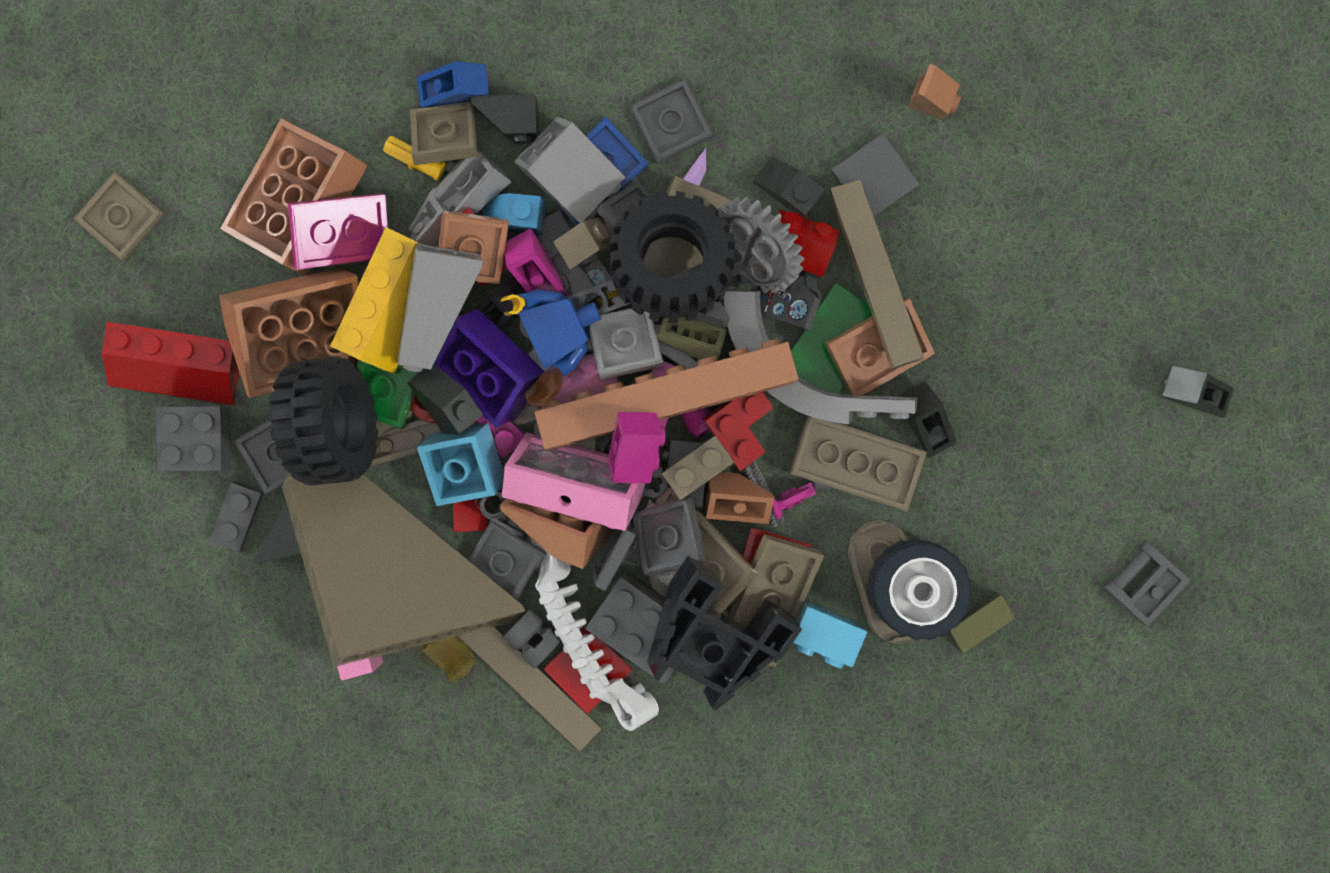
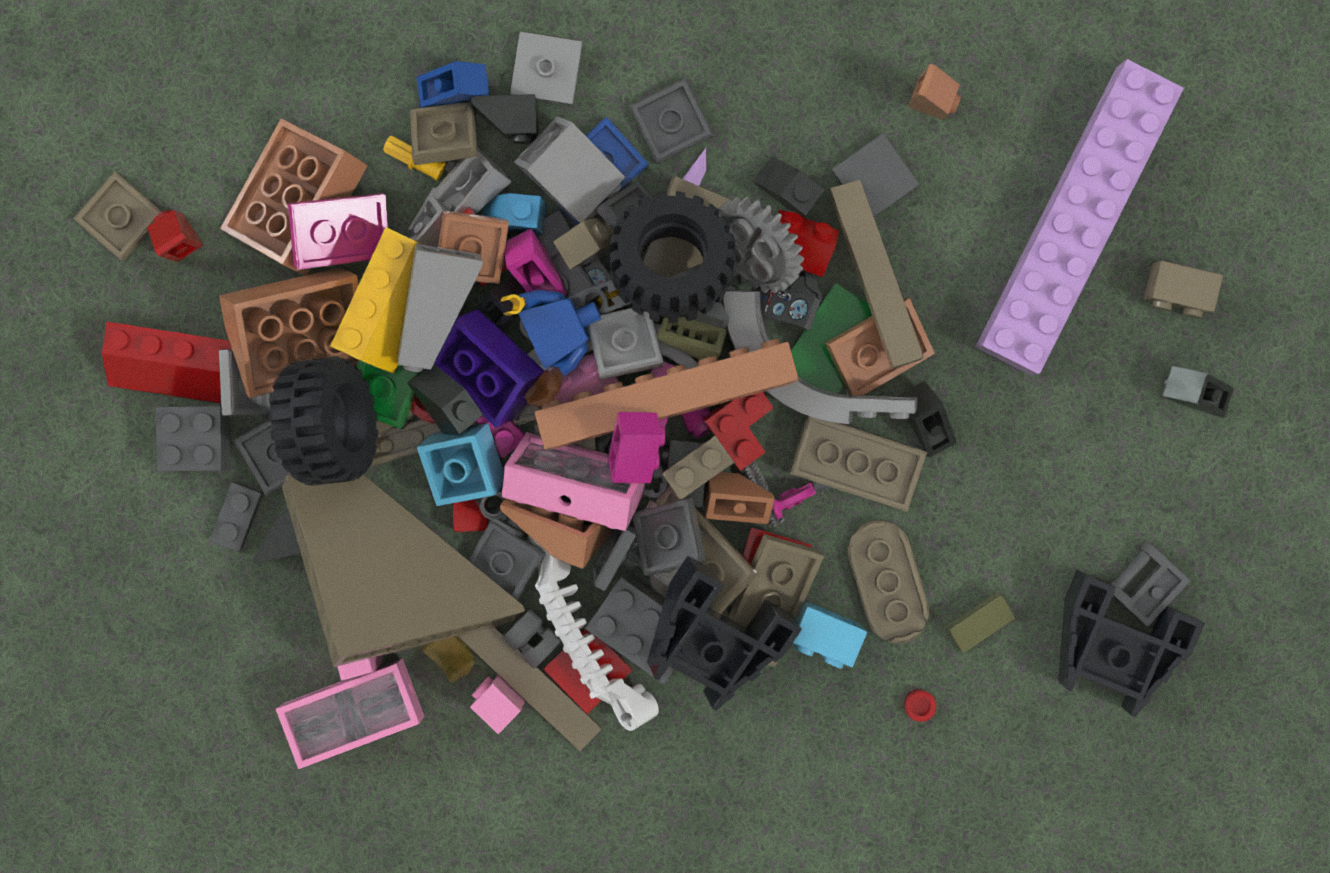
(173, 236): none -> red slope
(233, 393): none -> light grey plate
(350, 713): none -> clear brick
(496, 703): none -> bright pink brick
(546, 68): none -> light grey plate
(919, 589): wheel -> none
(920, 705): none -> red tile
(1079, 217): none -> lavender brick
(1117, 652): none -> black wedge
(1182, 288): none -> dark tan brick

